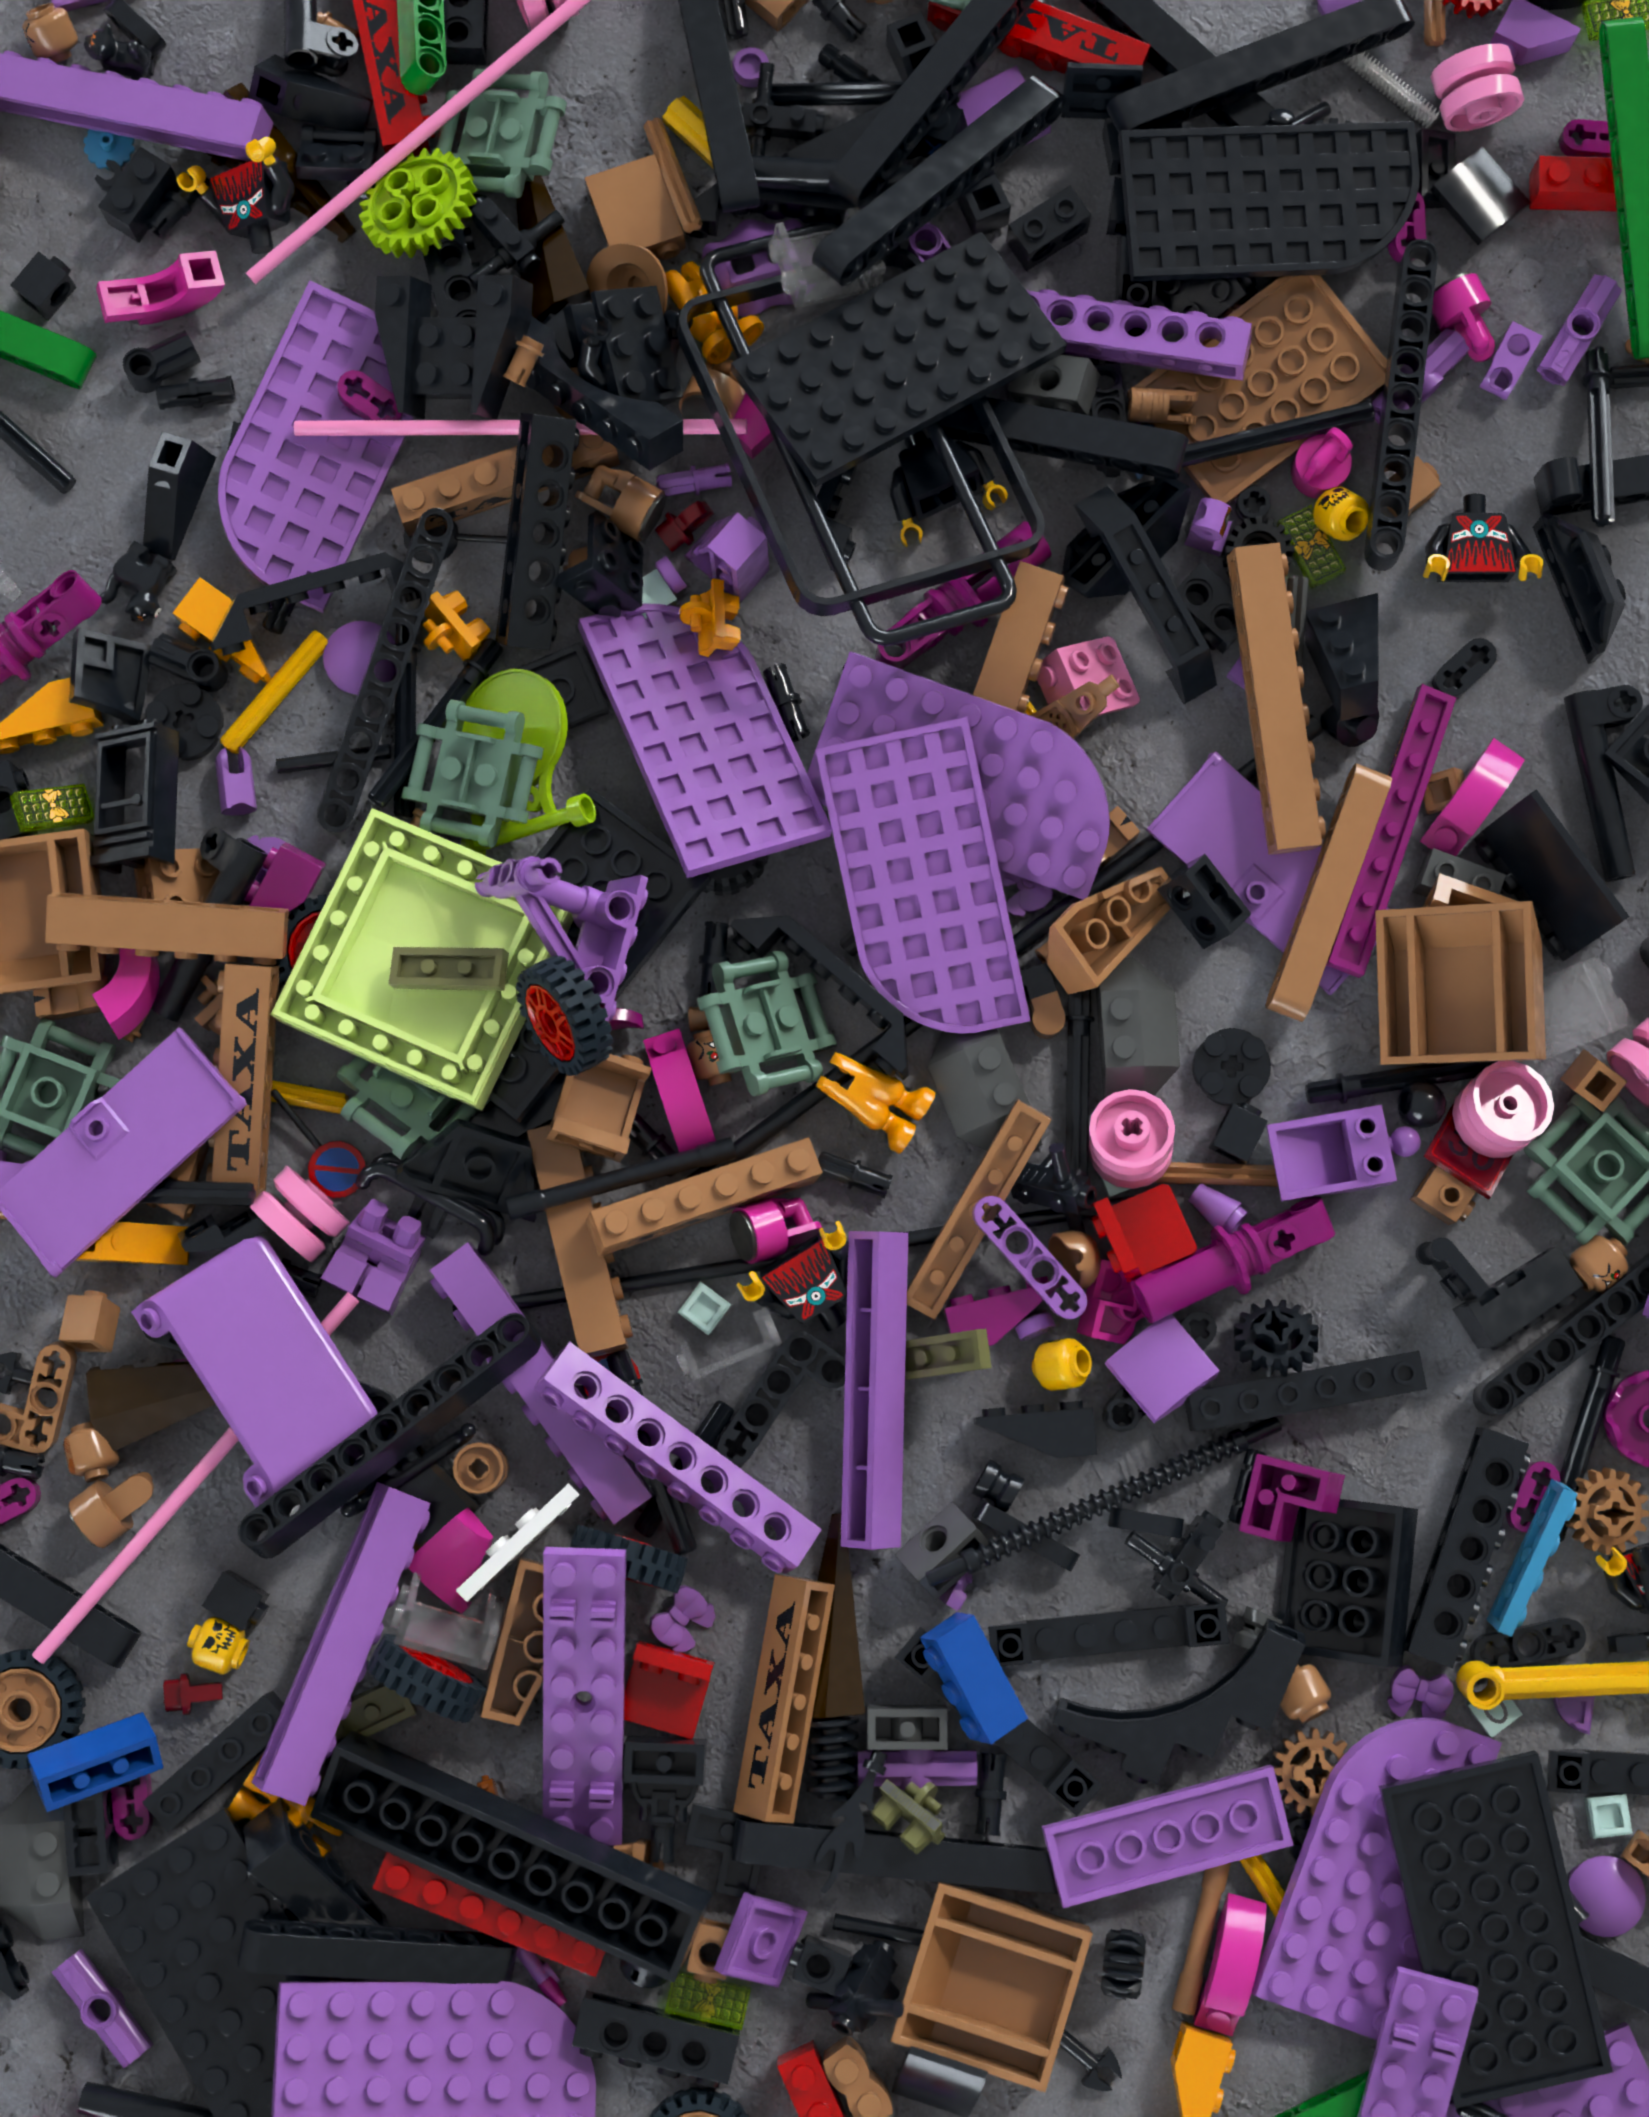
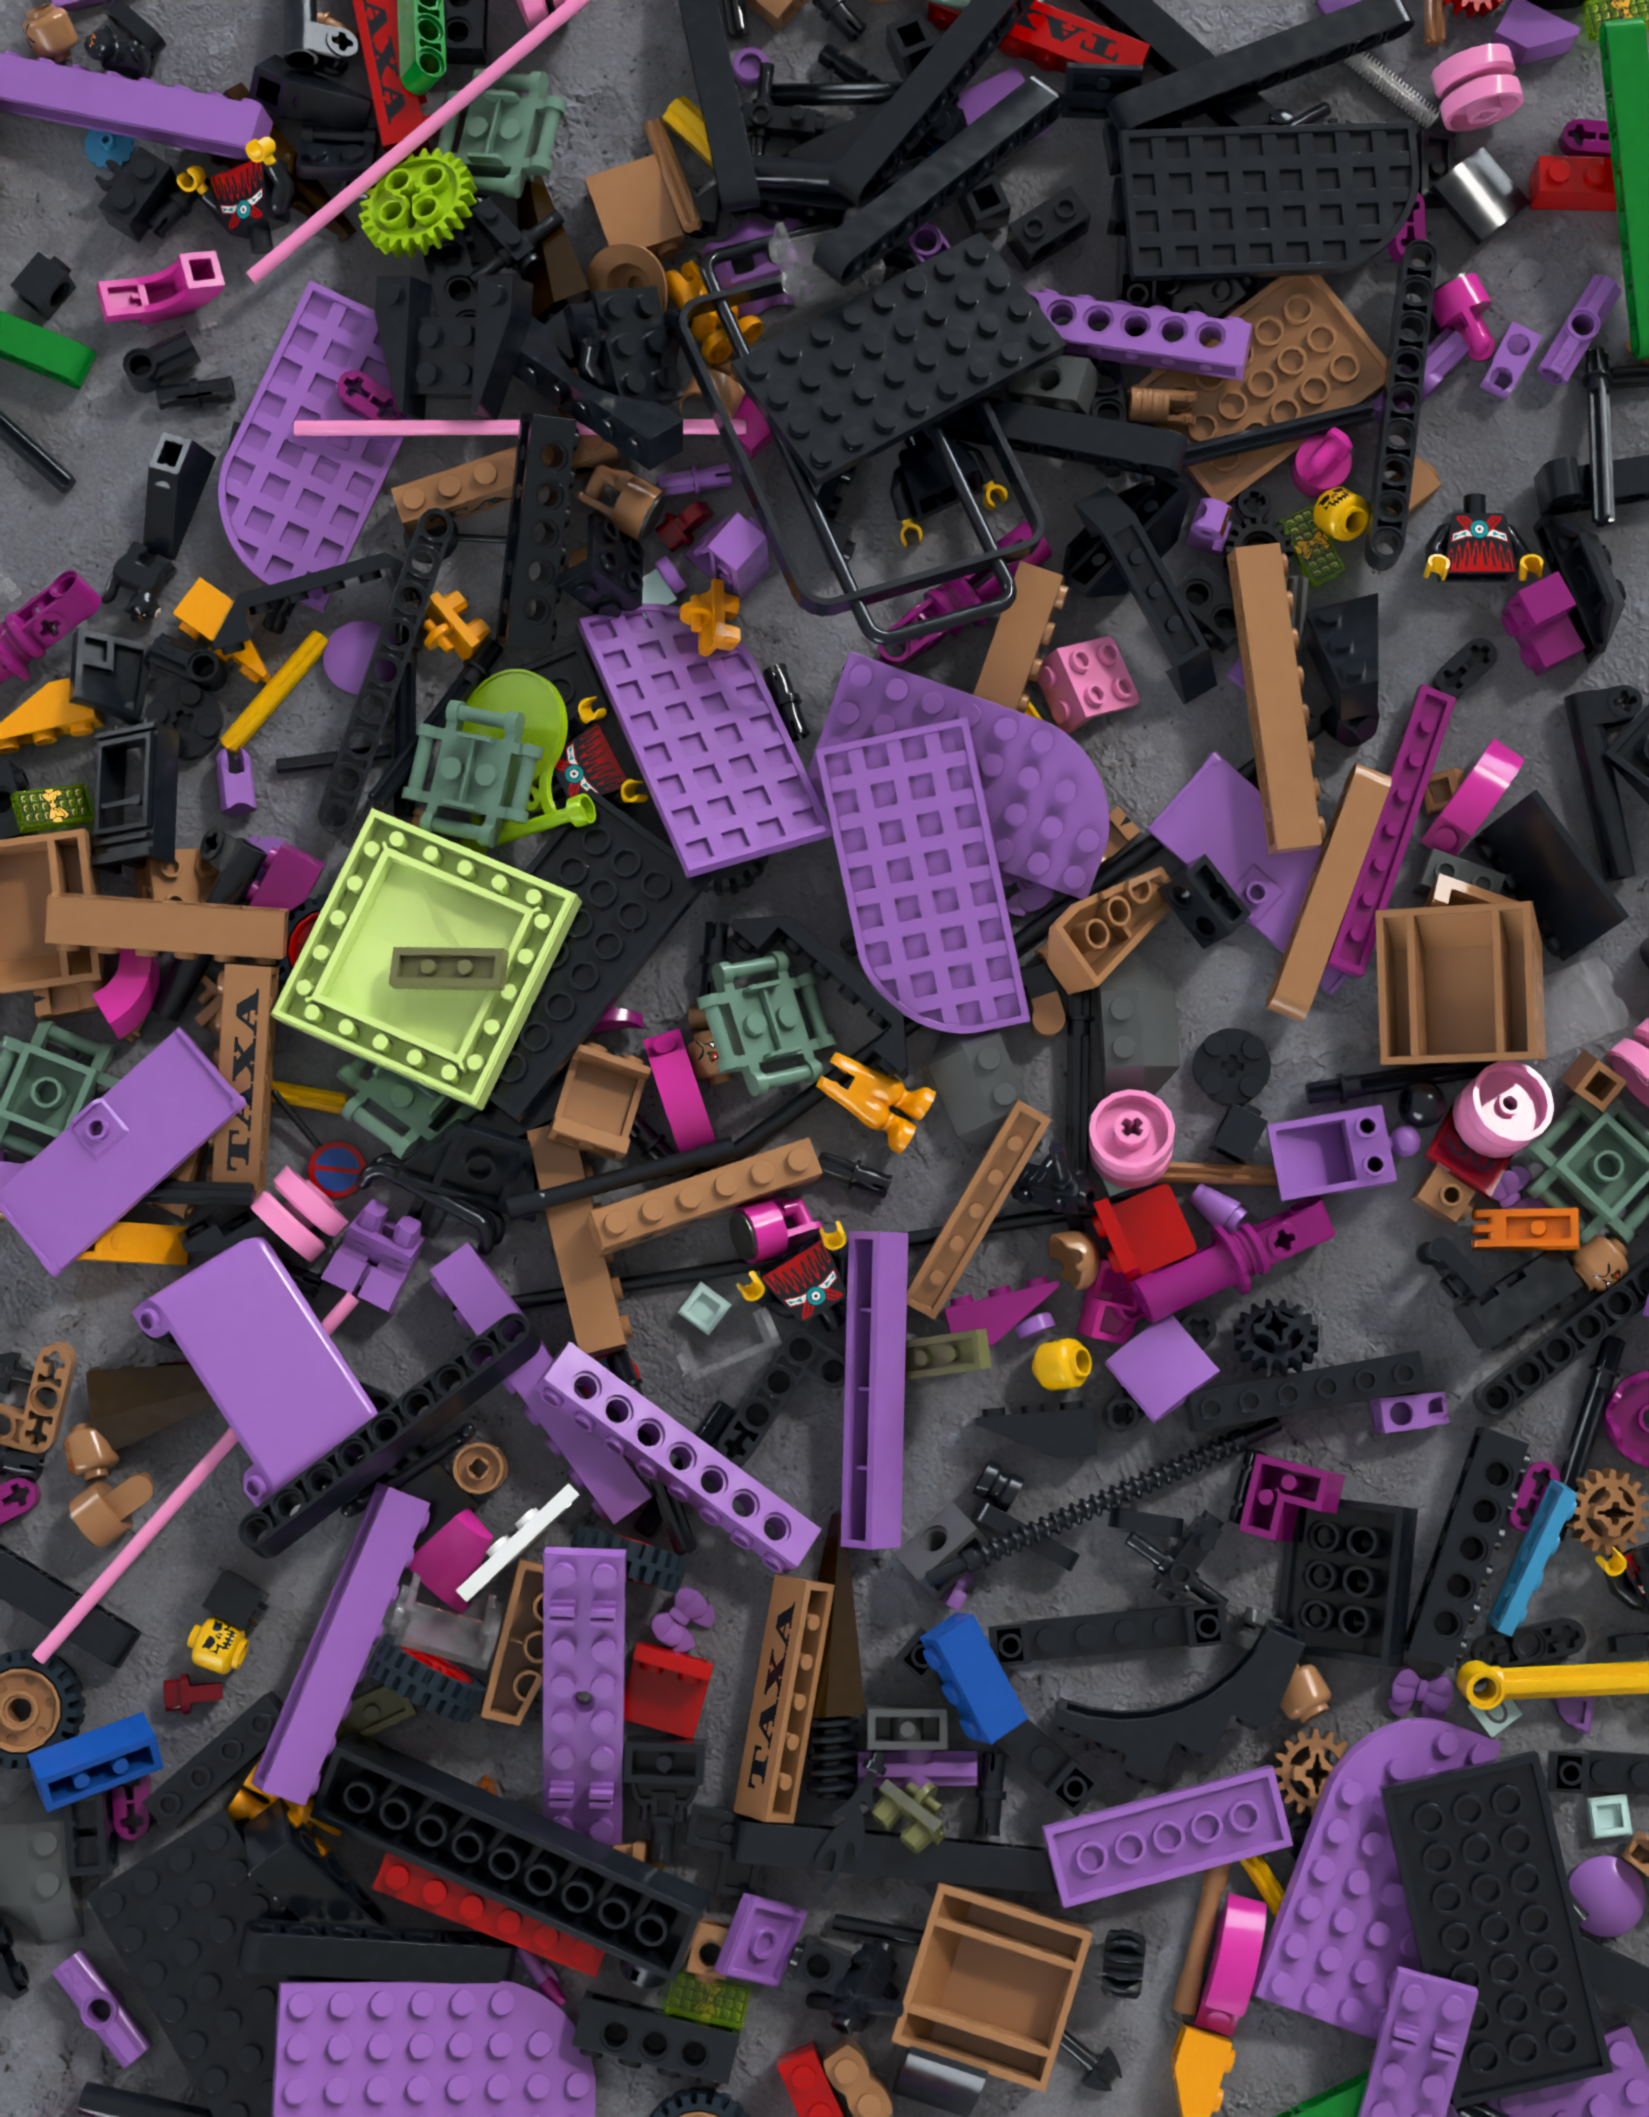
(89, 1322): medium nougat brick -> none
(523, 360): medium nougat pin -> none
(564, 1015): black wheel -> none
(591, 763): none -> torso
(604, 918): medium lavender plate -> none
(1032, 1254): medium lavender beam -> none
(1070, 710): medium nougat piece -> none
(1408, 1412): none -> medium lavender leg
(1507, 1190): none -> medium lavender piece
(1527, 1229): none -> orange hinge
(1541, 624): none -> magenta brick

